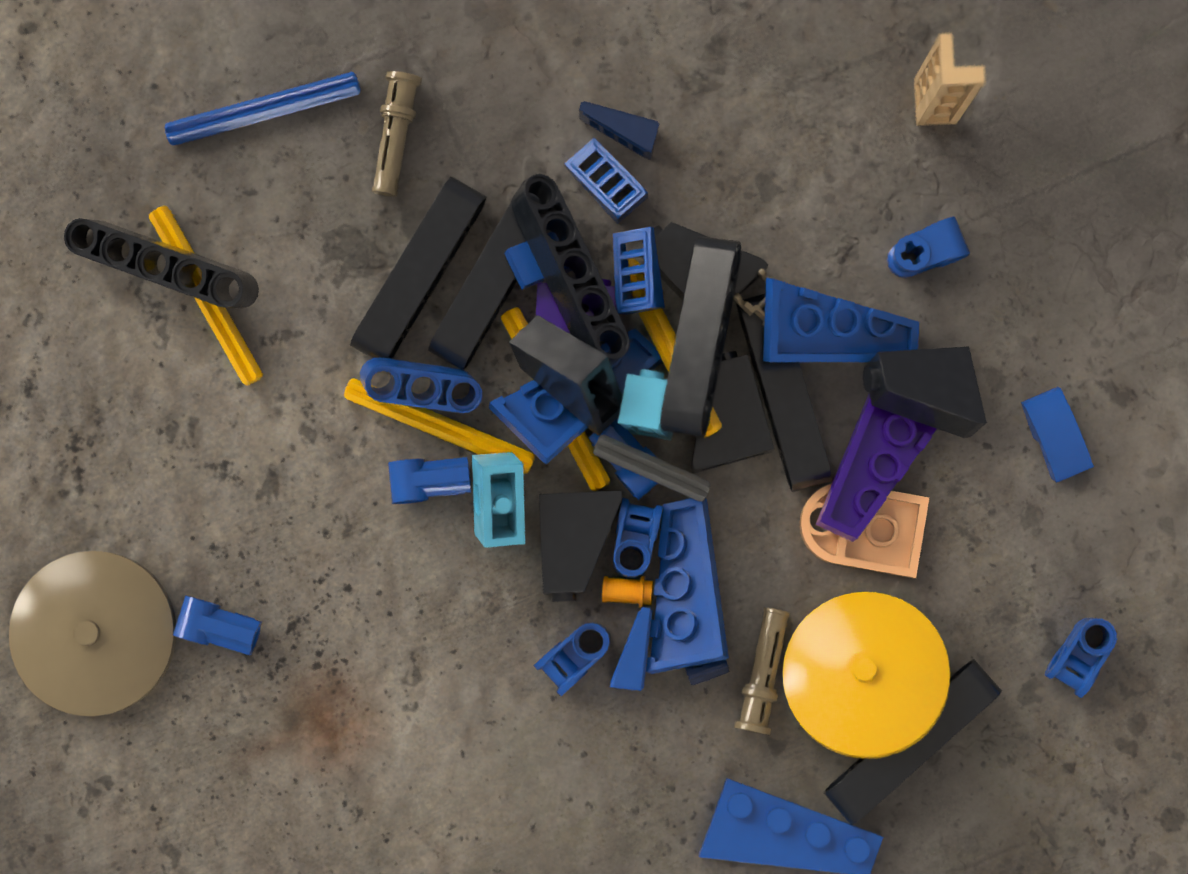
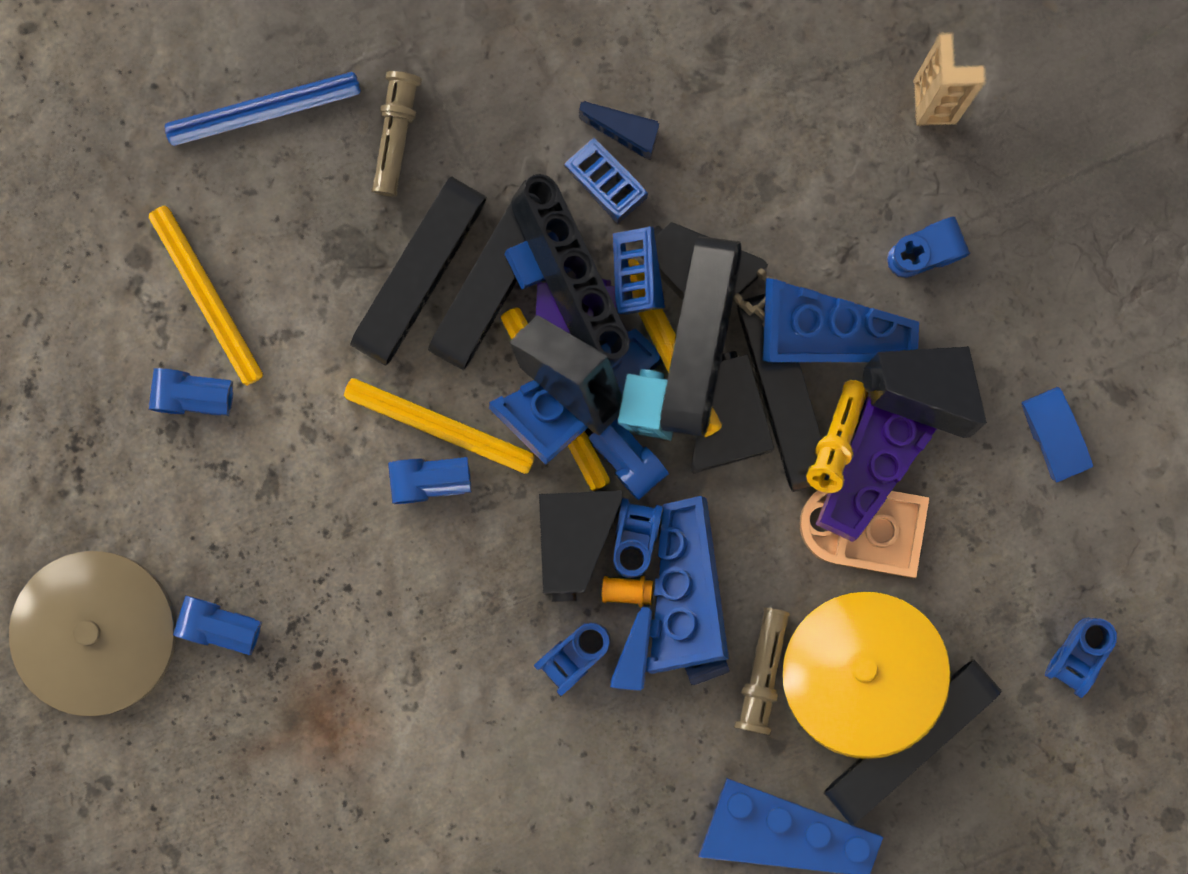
(143, 263): black beam -> none
(179, 392): none -> blue piece
(436, 397): blue beam -> none
(498, 499): medium azure brick -> none
(652, 468): dark grey axle -> none
(832, 463): none -> yellow pin

